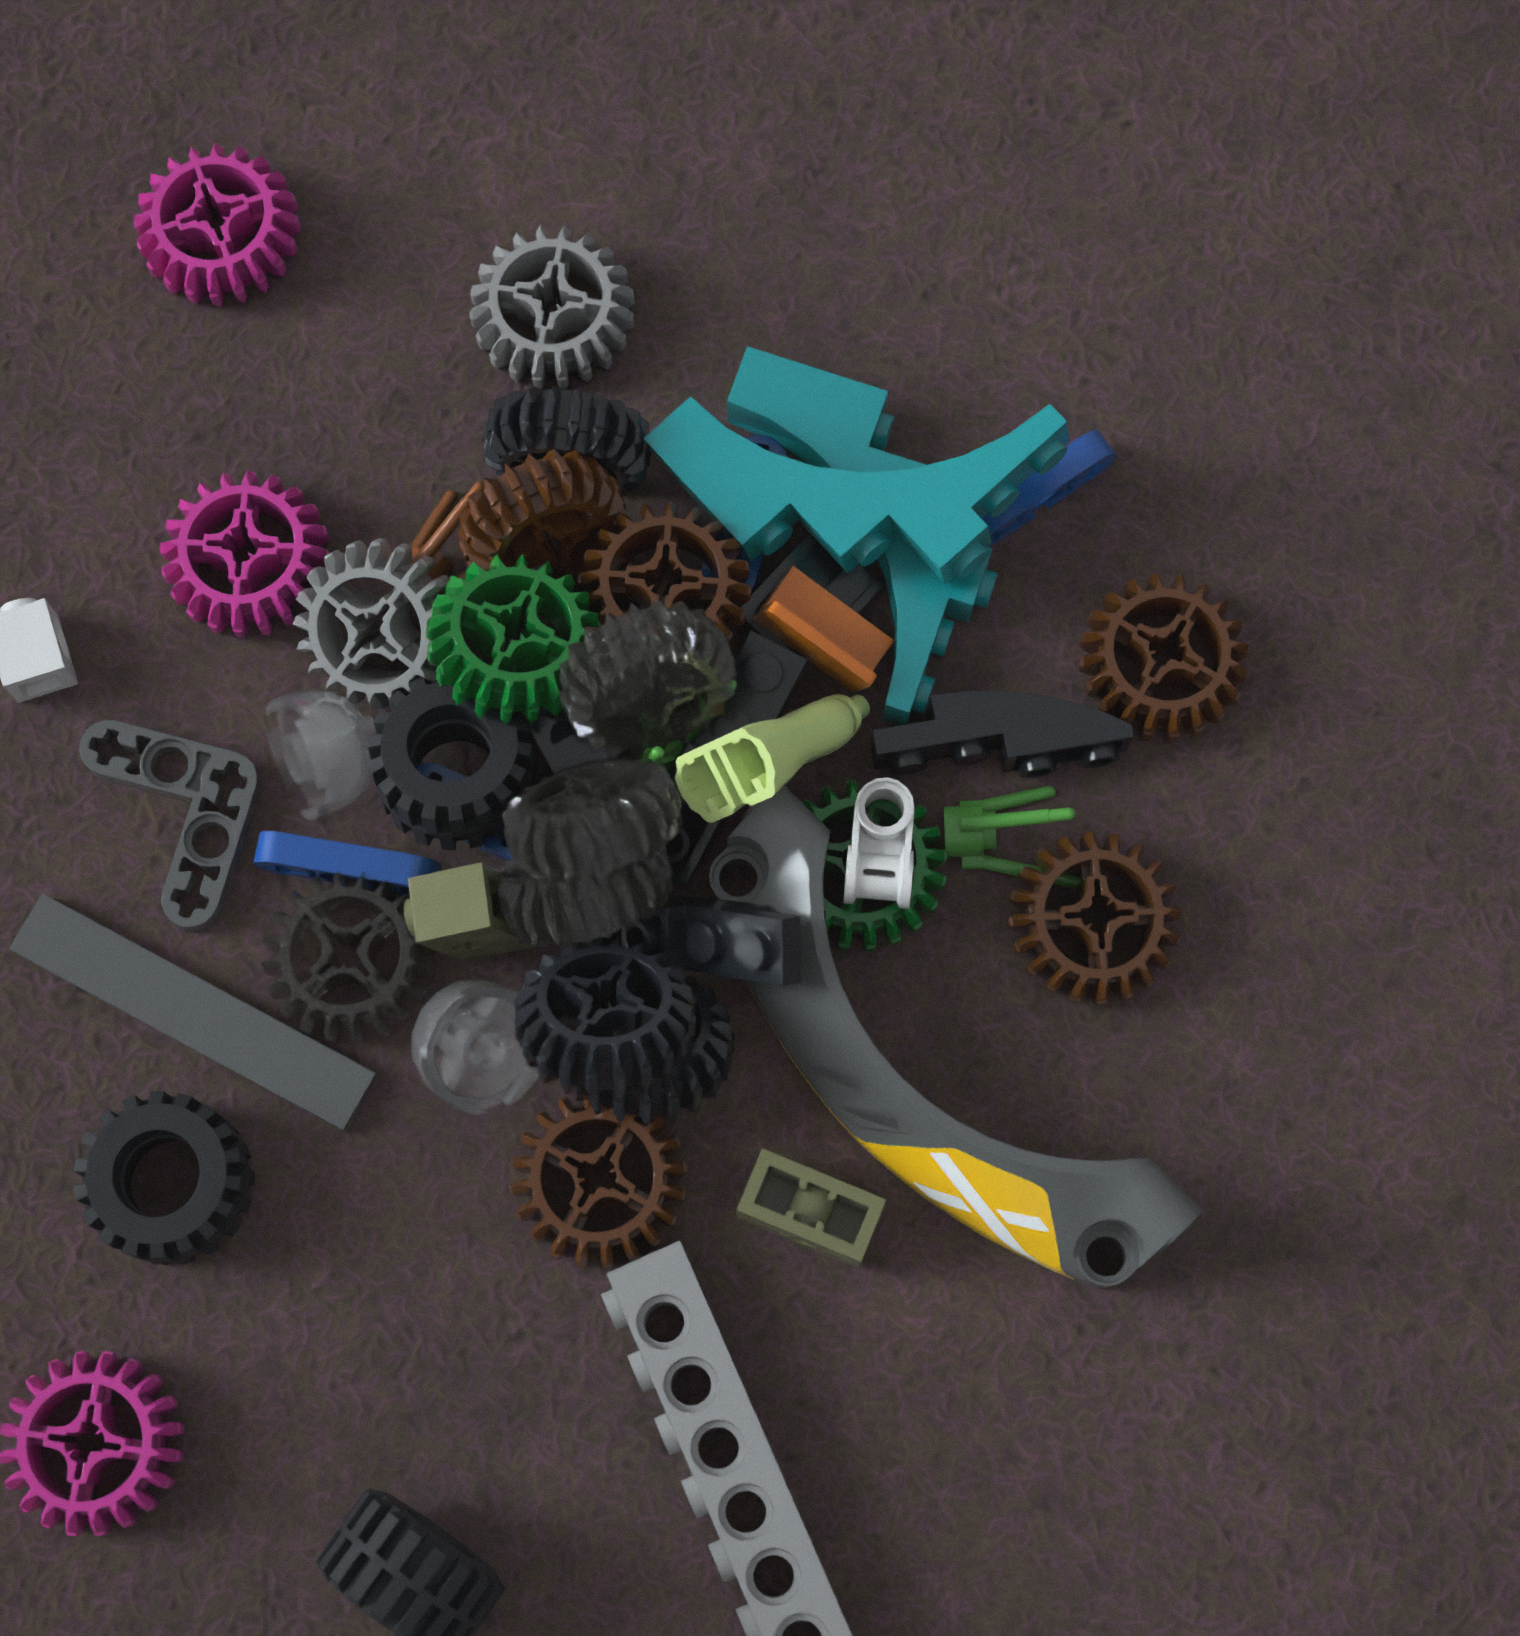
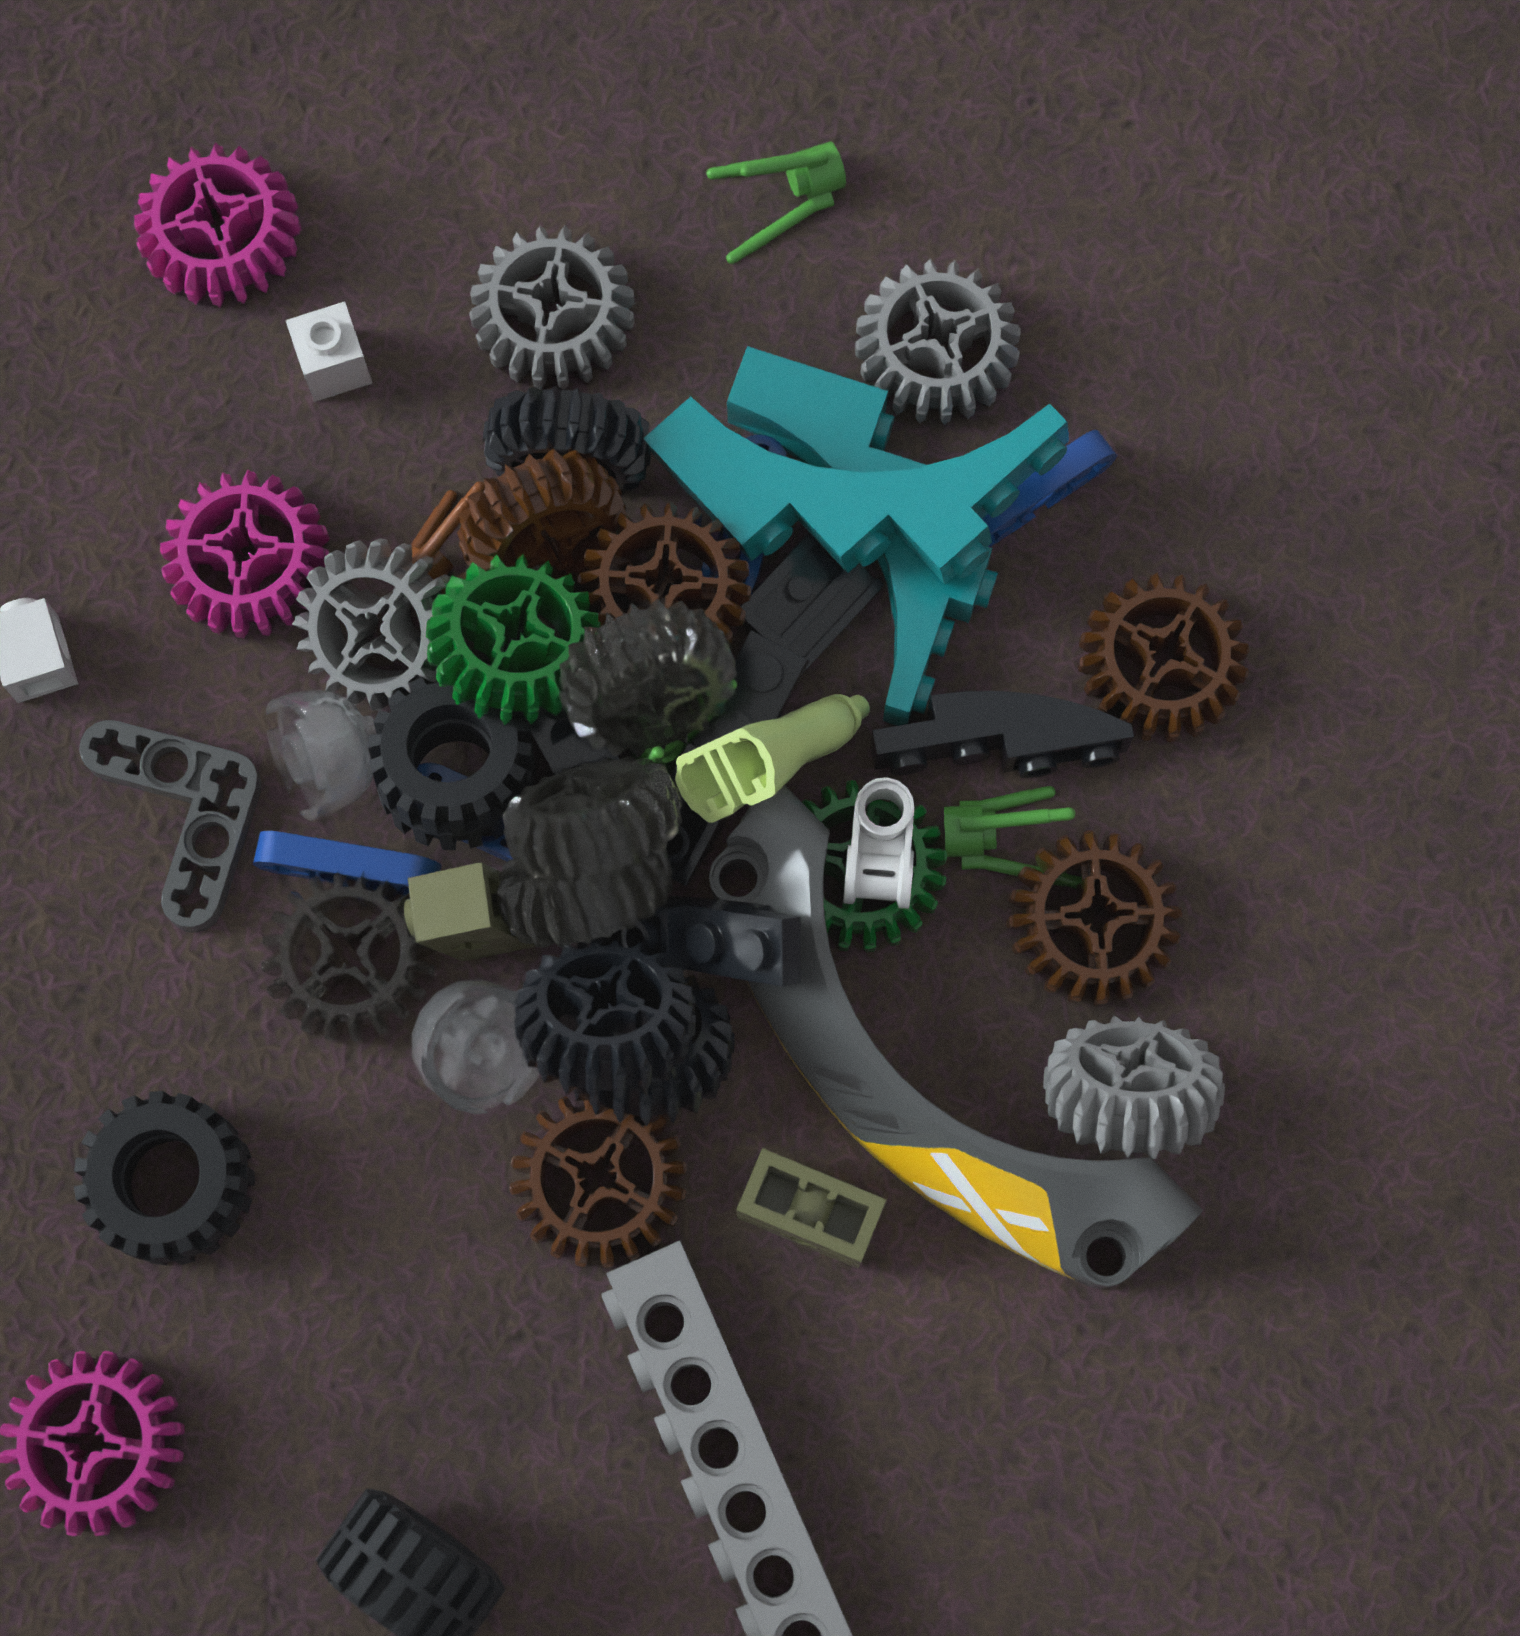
(194, 1012): dark grey tile -> none
(329, 351): none -> white brick
(809, 172): none -> bright green plant
(824, 630): orange panel -> none
(978, 317): none -> light grey gear
(1133, 1087): none -> light grey gear

